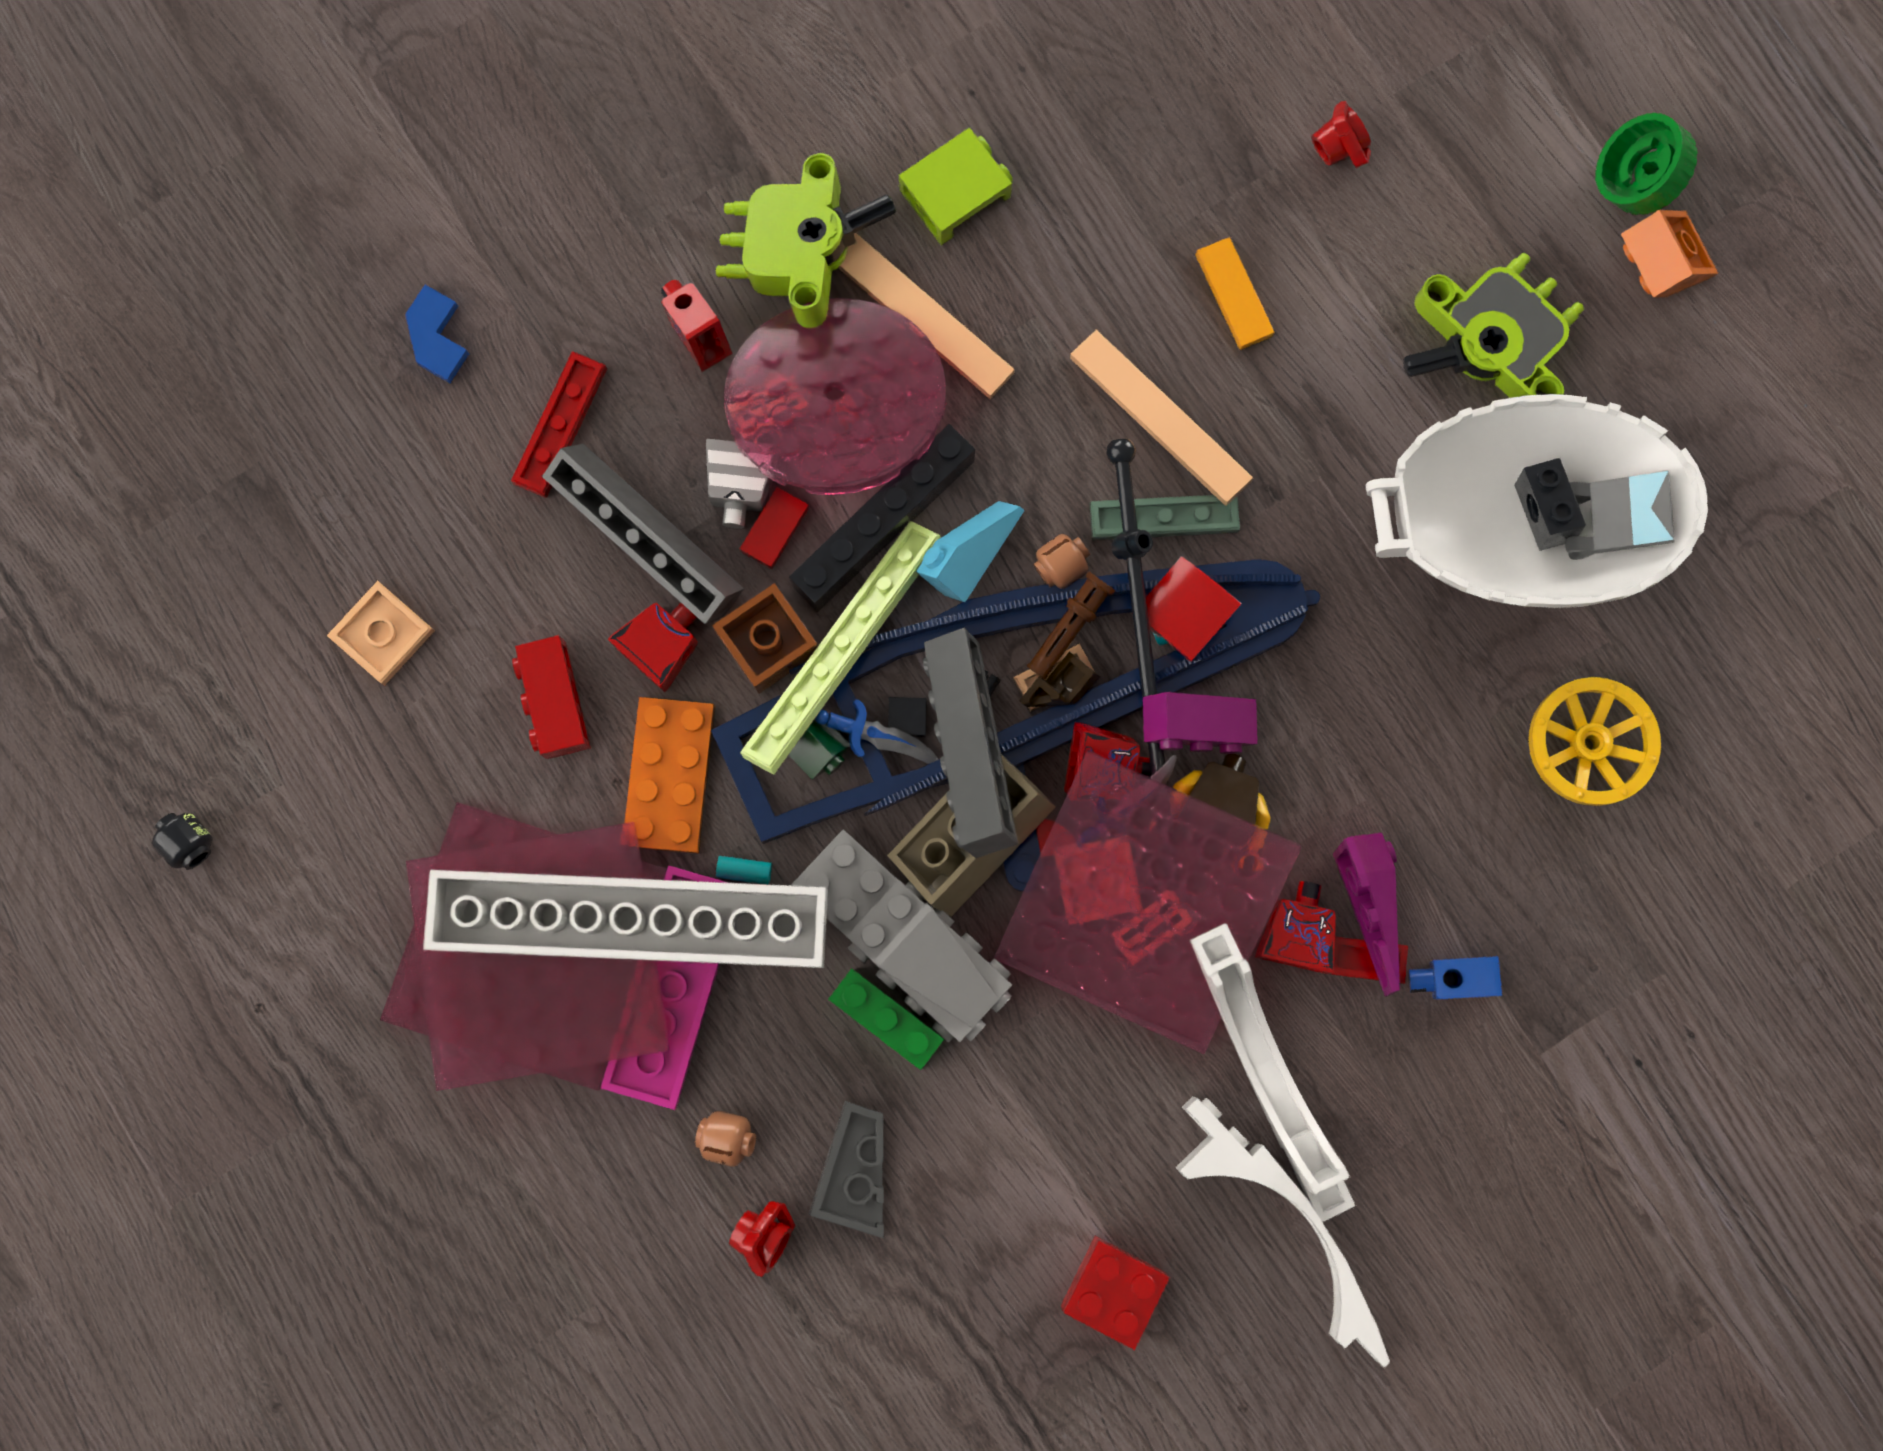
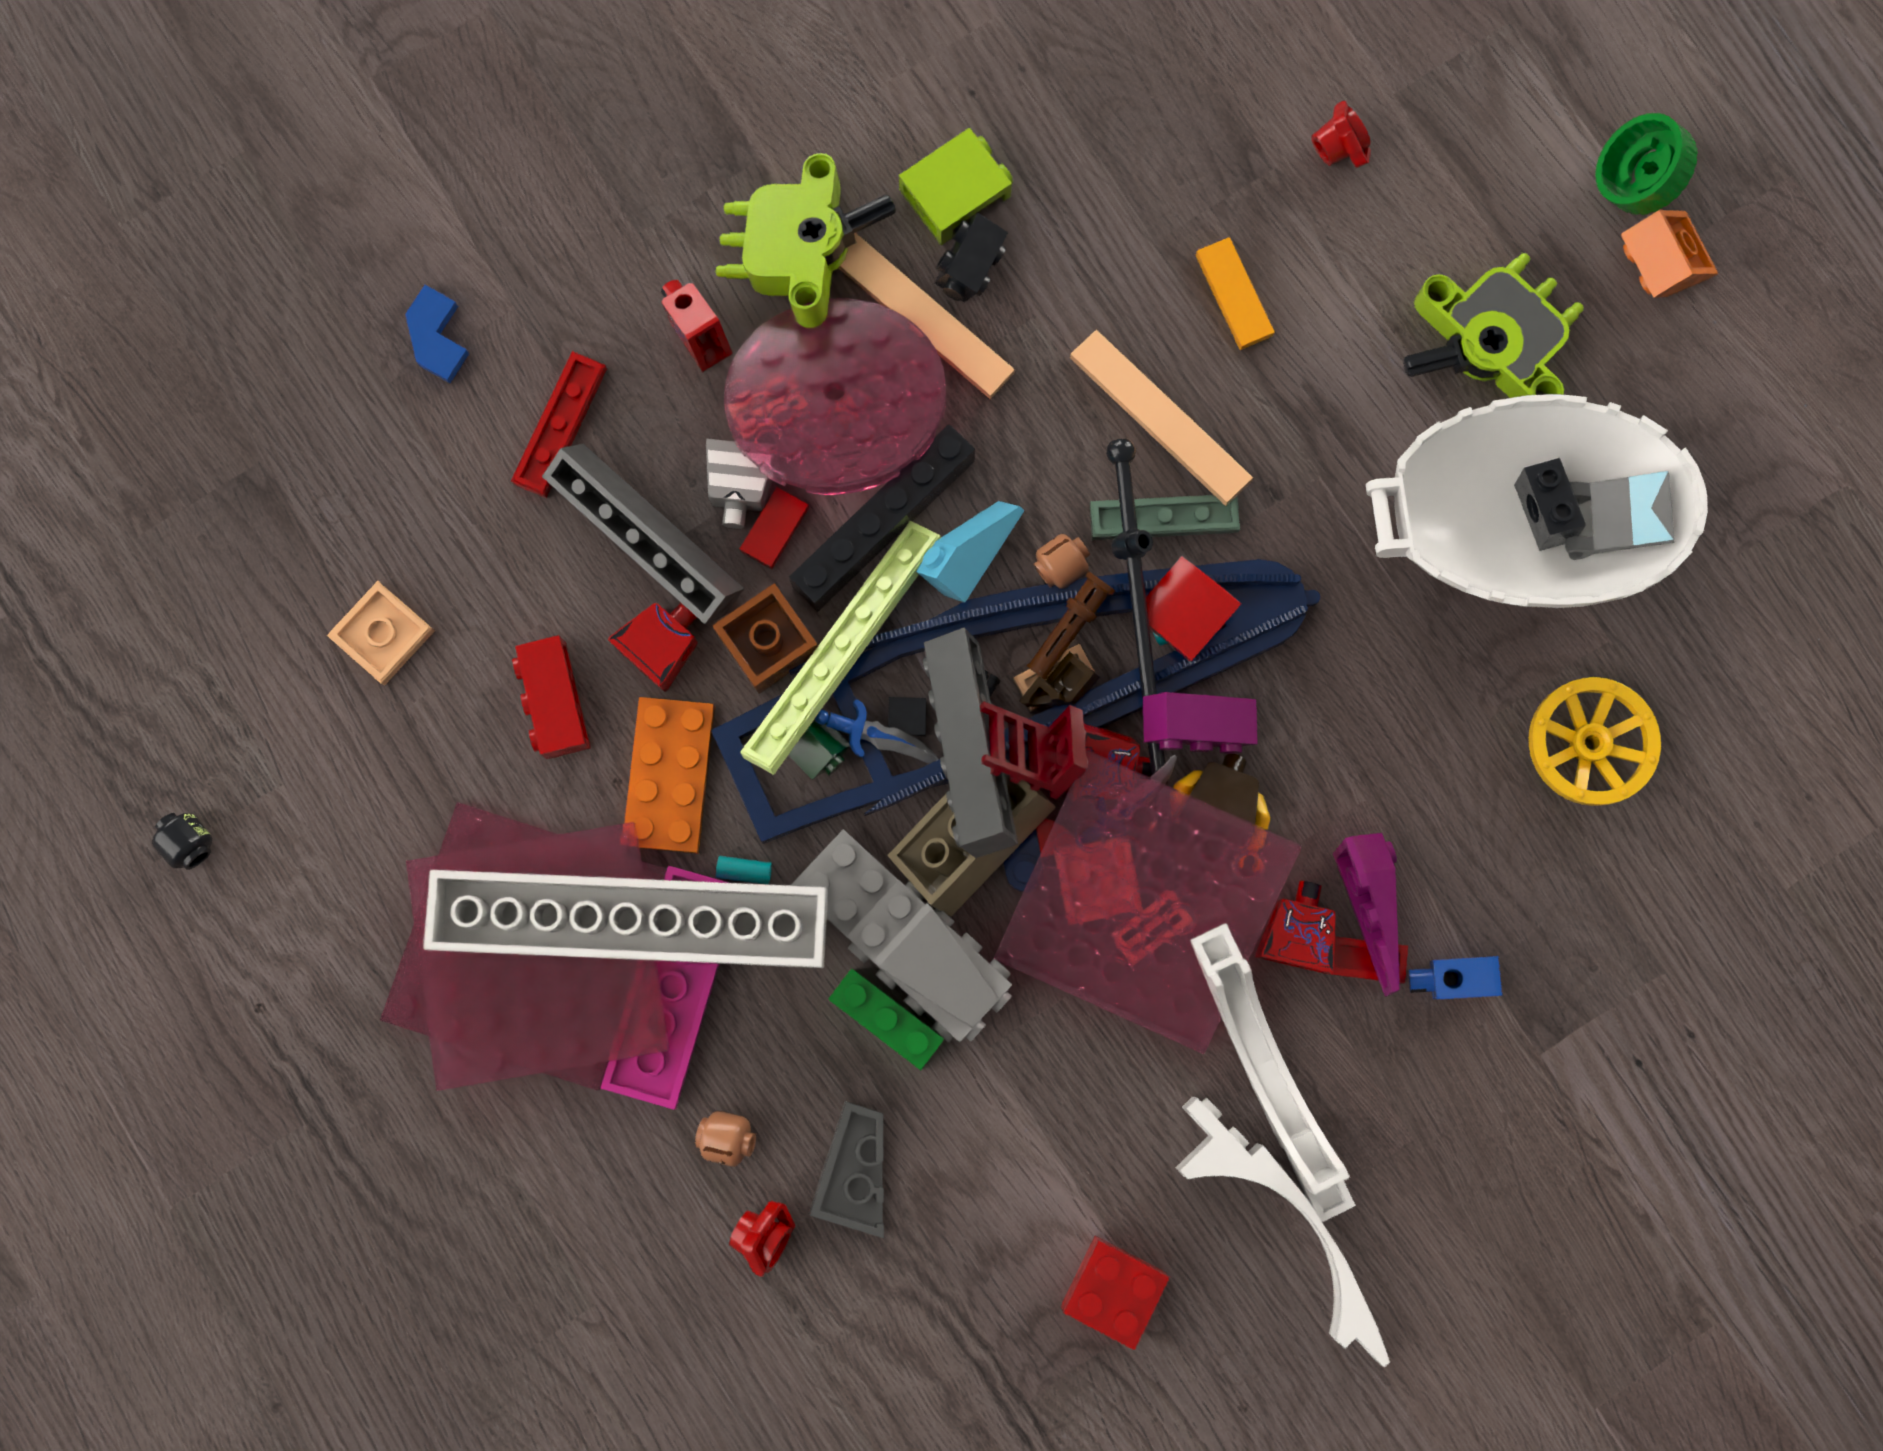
(967, 264): none -> black brick
(1055, 751): none -> dark red plate

